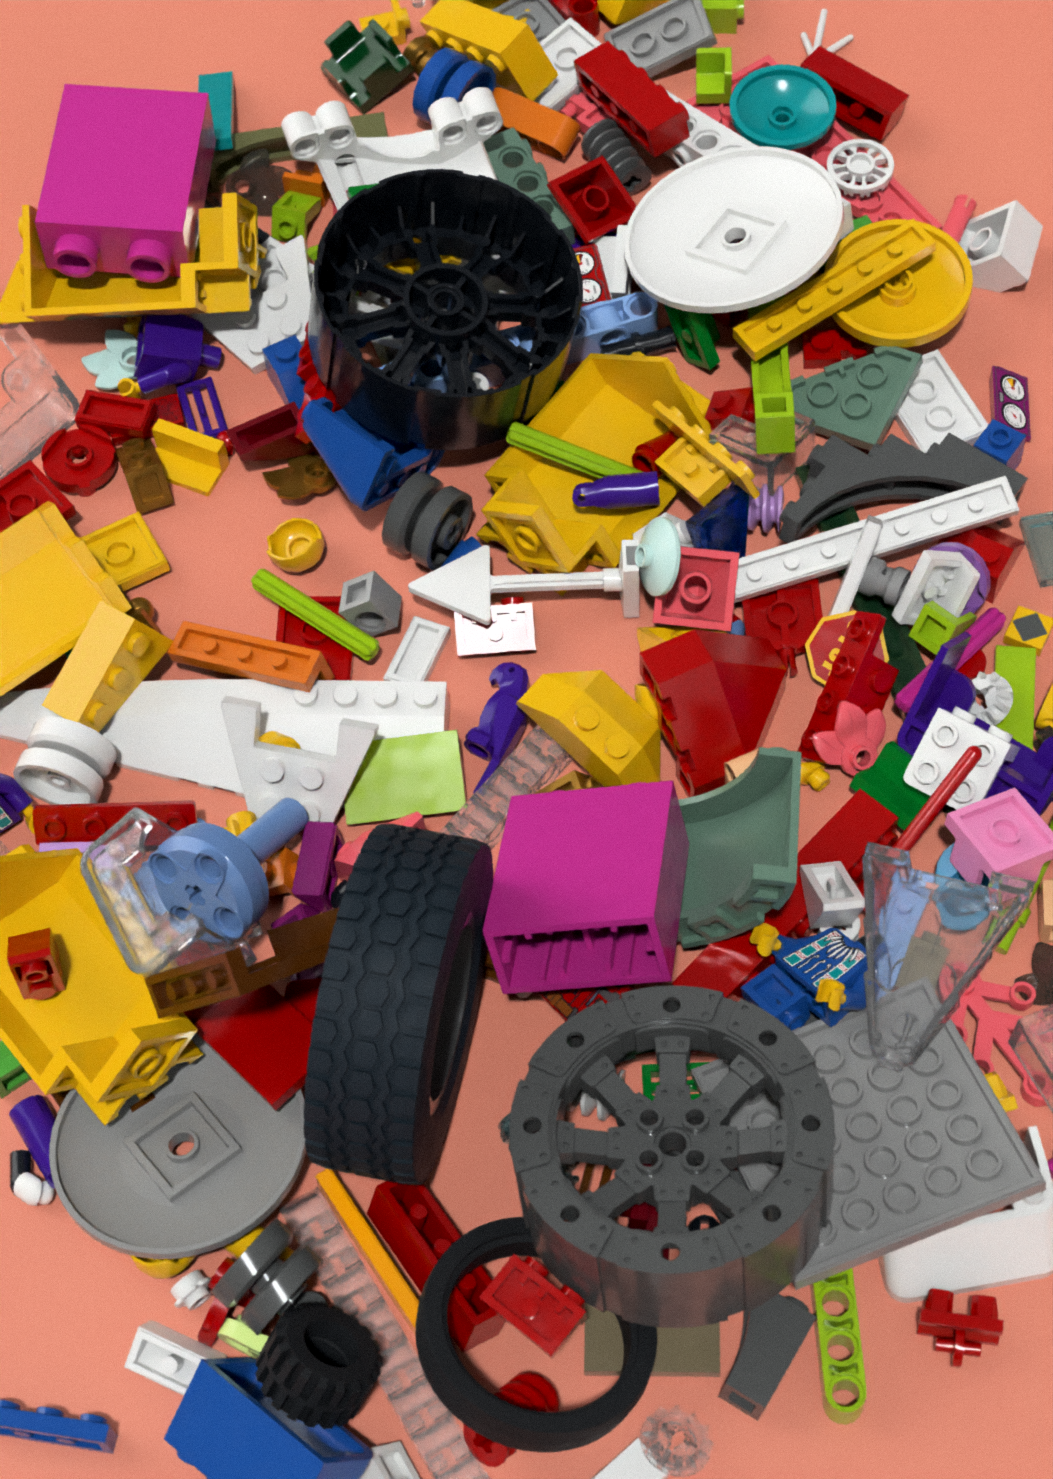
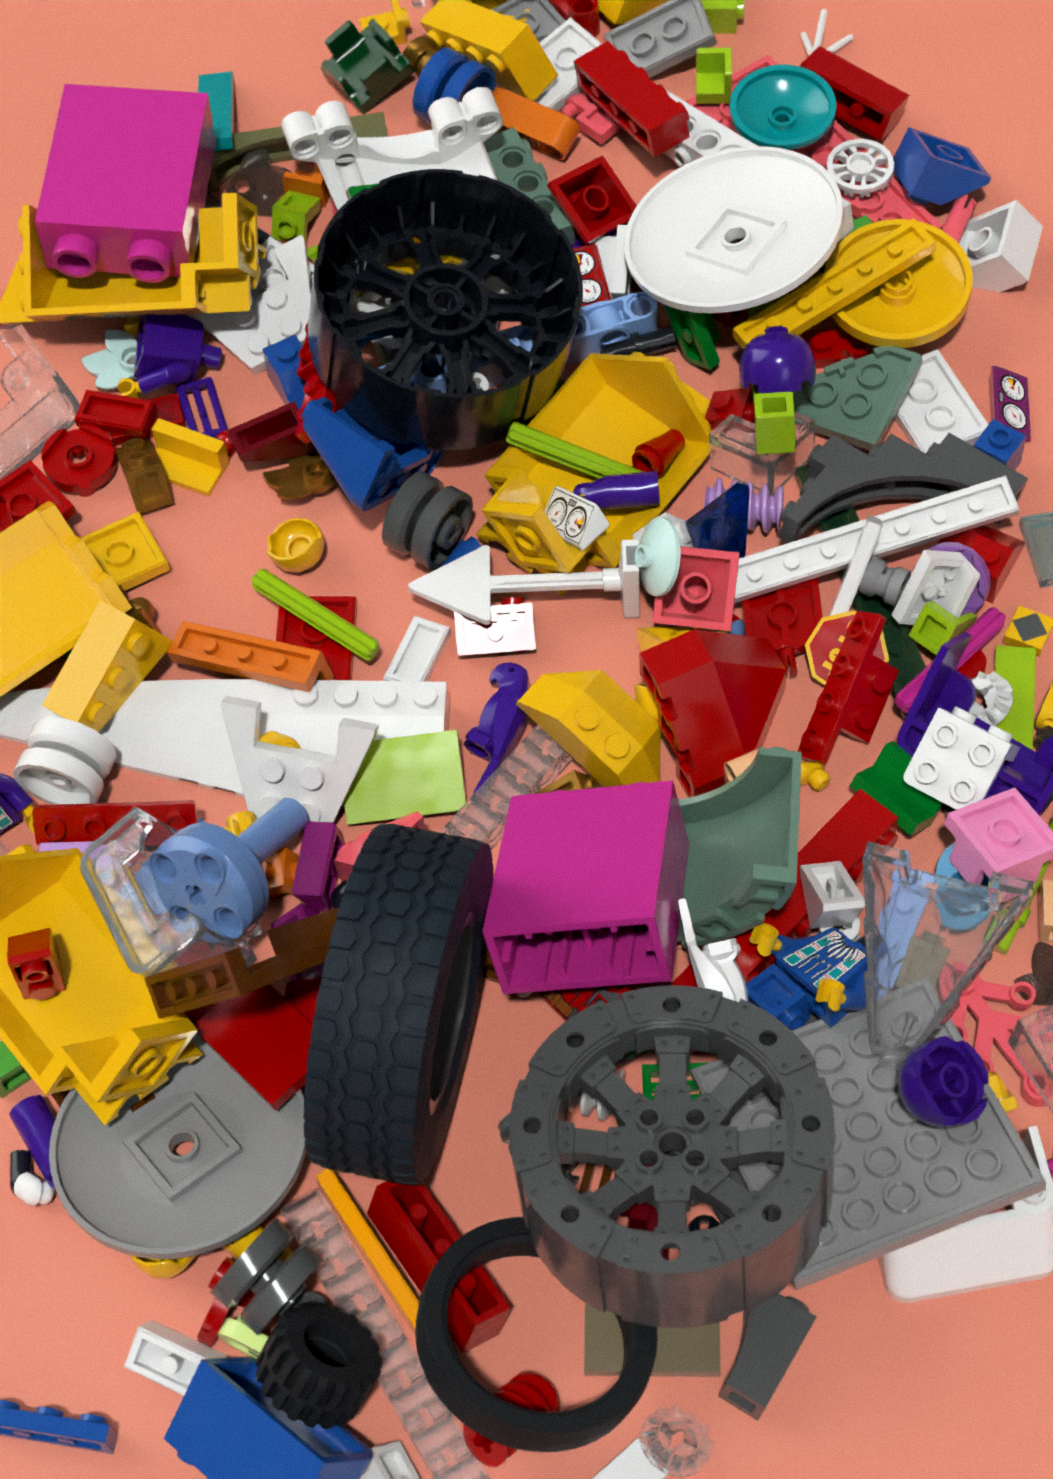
(191, 1290): white plate -> none
(370, 604): light grey brick -> none
(534, 1304): red bracket -> none
(575, 518): none -> slope
(610, 141): dark grey piece -> none
(696, 463): yellow bracket -> none
(716, 964): none -> white animal
(777, 362): none -> dark purple cylinder
(839, 1331): lime beam -> none
(852, 734): coral plate -> none
(935, 802): red piece -> none
(937, 168): none -> blue slope
(943, 1083): none -> dark purple cylinder
(960, 1332): red hips -> none

